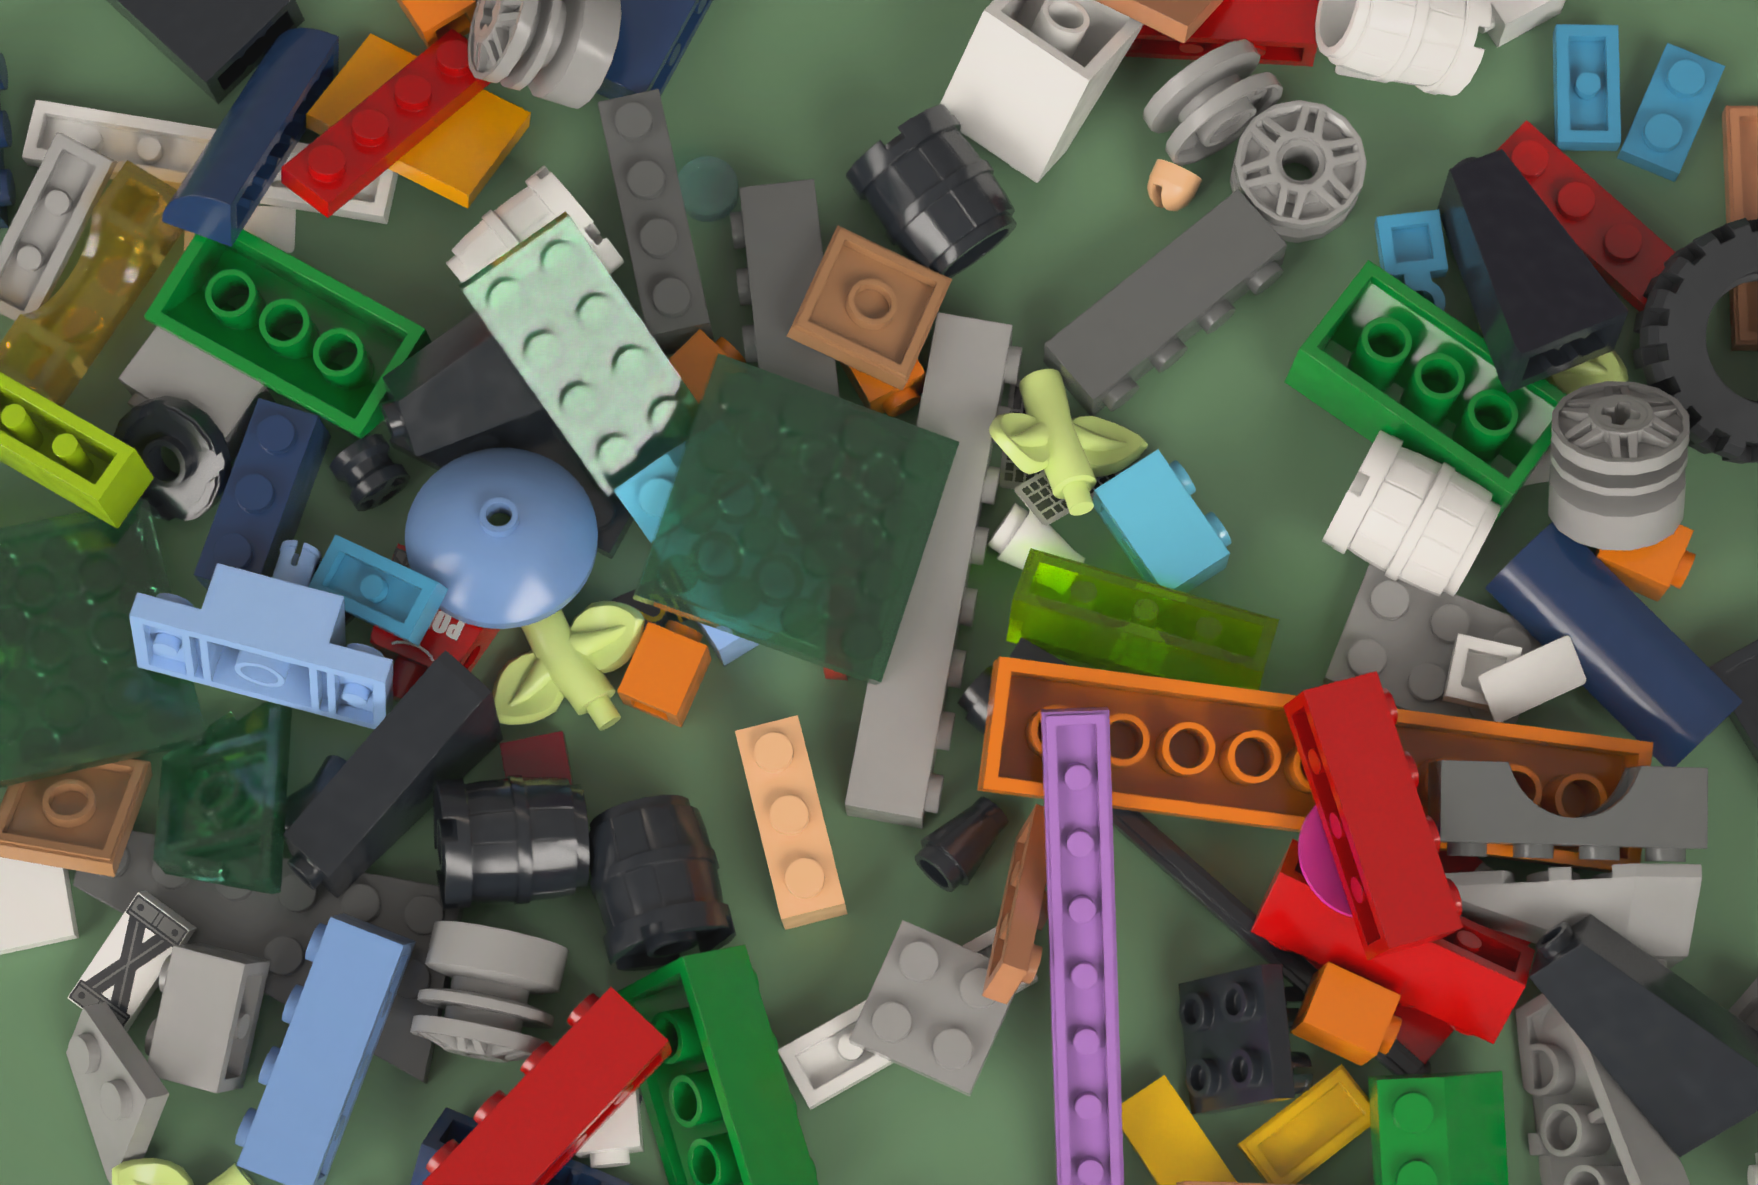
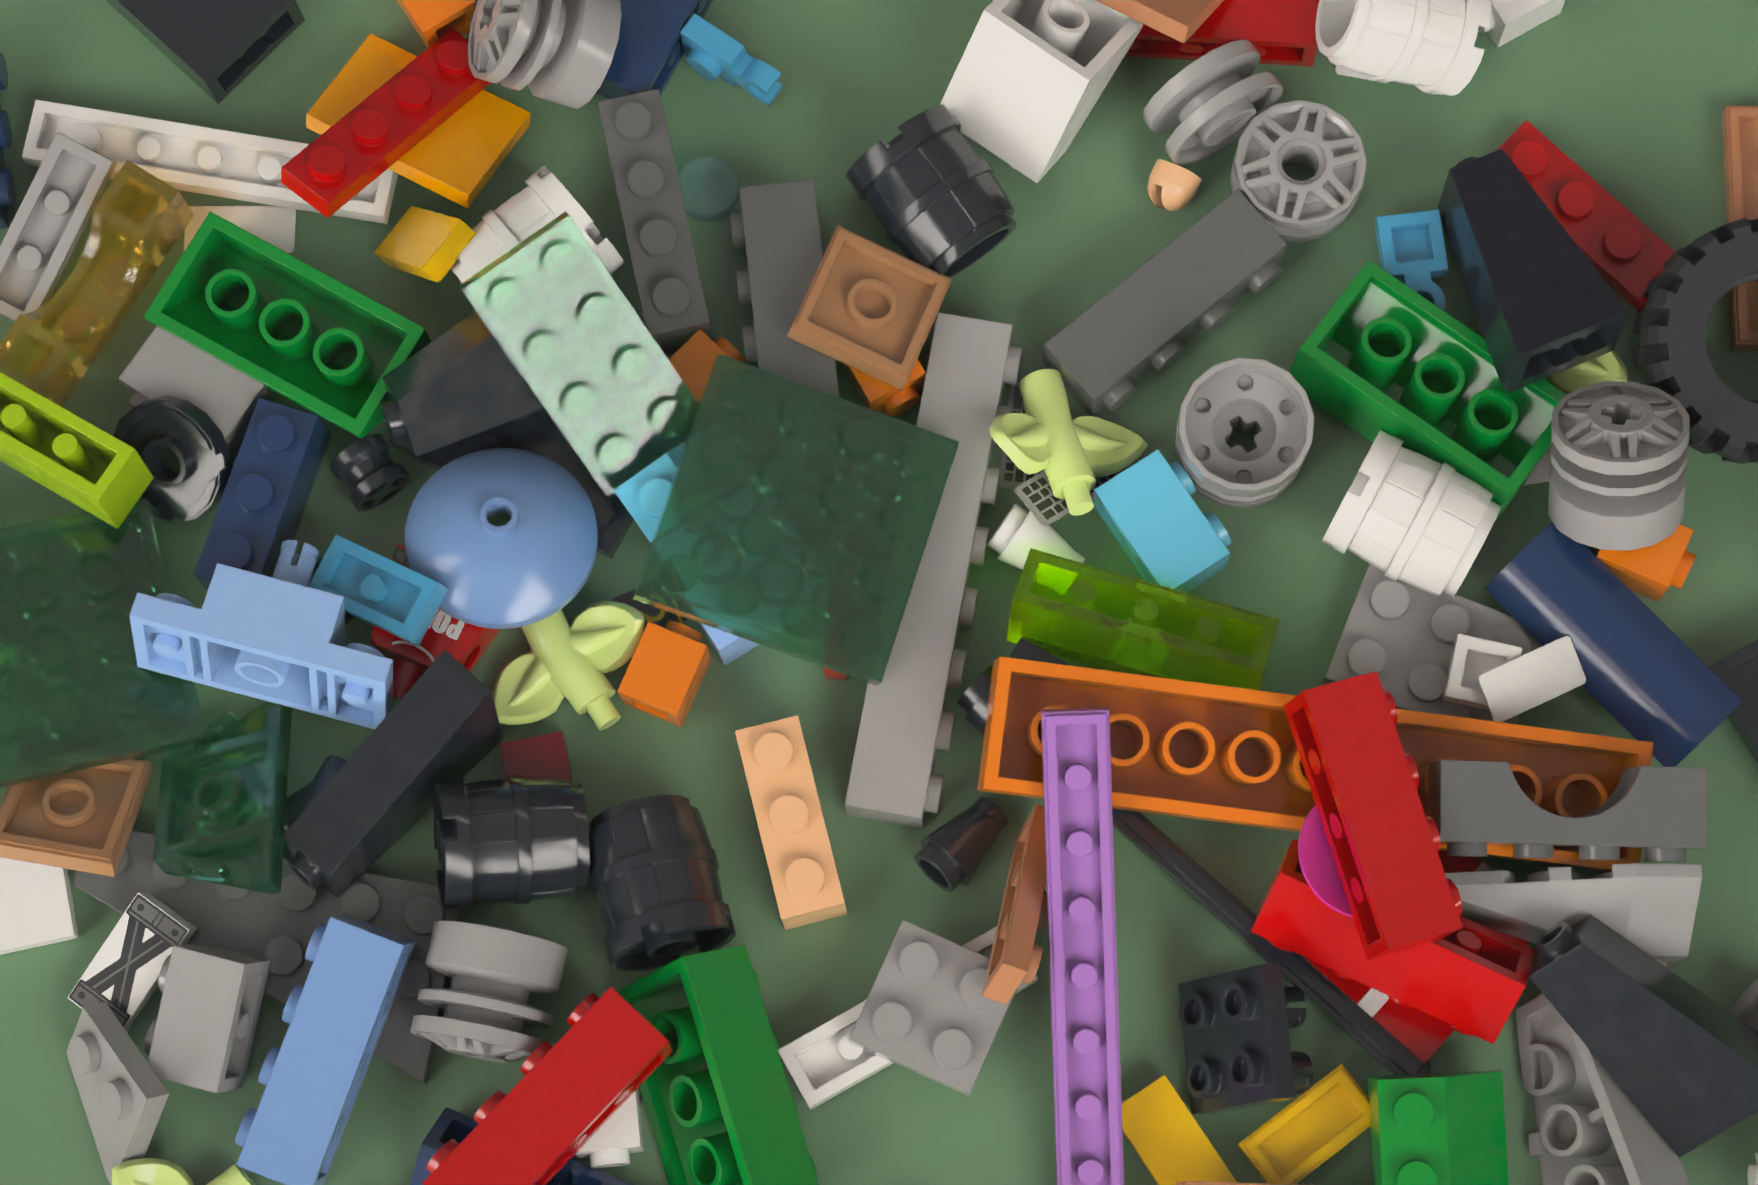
(255, 136): dark blue brick -> none
(425, 243): none -> yellow tile
(718, 55): none -> dark azure plate
(1253, 399): none -> light grey wheel
(1347, 1015): orange brick -> none
(1586, 87): dark azure plate -> none
(1671, 112): dark azure plate -> none

